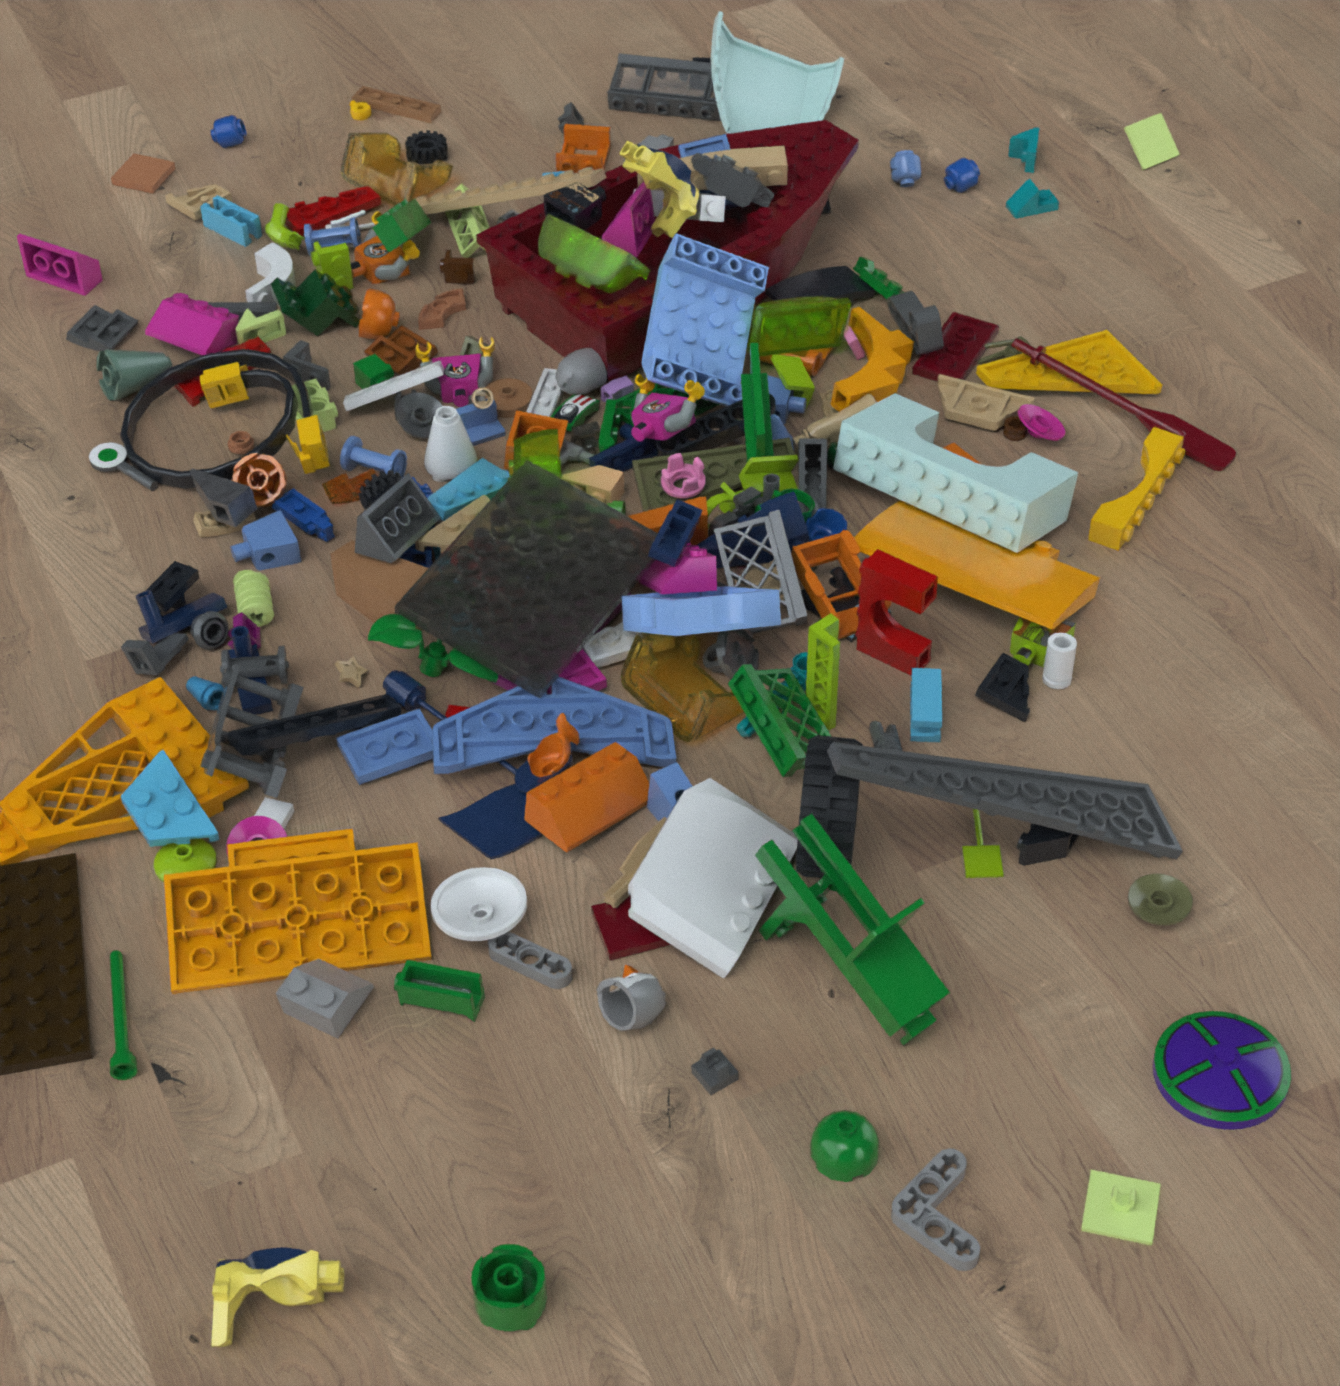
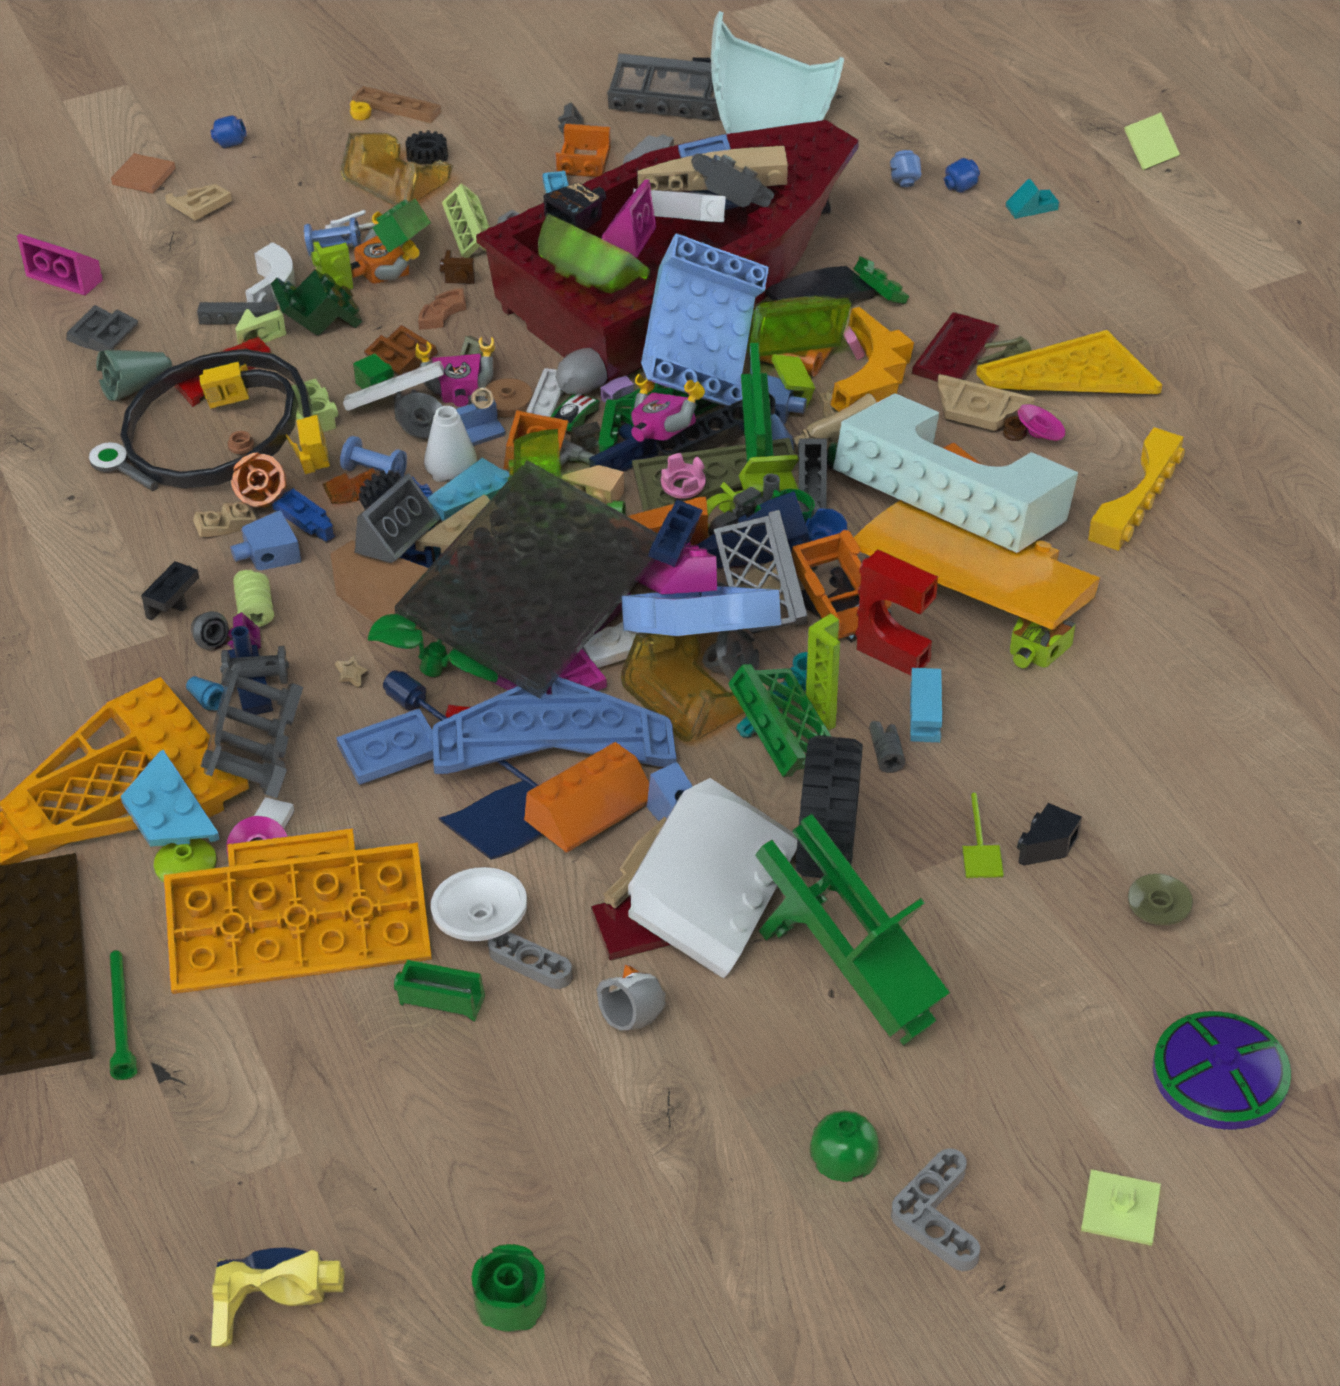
(150, 659): dark grey bracket -> none
(161, 626): dark blue piece -> none
(193, 325): dark pink slope -> none
(225, 499): flat silver slope -> none
(231, 221): medium azure piece -> none
(278, 232): lime arm -> none
(301, 358): dark grey bracket -> none
(313, 724): black plate -> none
(323, 996): light grey slope -> none
(331, 208): red wing -> none
(378, 315): orange cylinder -> none
(509, 191): tan plate -> none
(550, 757): orange hair -> none
(670, 174): light yellow hips -> none
(714, 1071): dark grey tile -> none
(917, 322): dark grey beam -> none
(1007, 687): black wing -> none
(1025, 148): teal slope -> none
(1059, 660): white piece -> none
(1073, 803): dark grey wing -> none
(1196, 442): dark red piece -> none

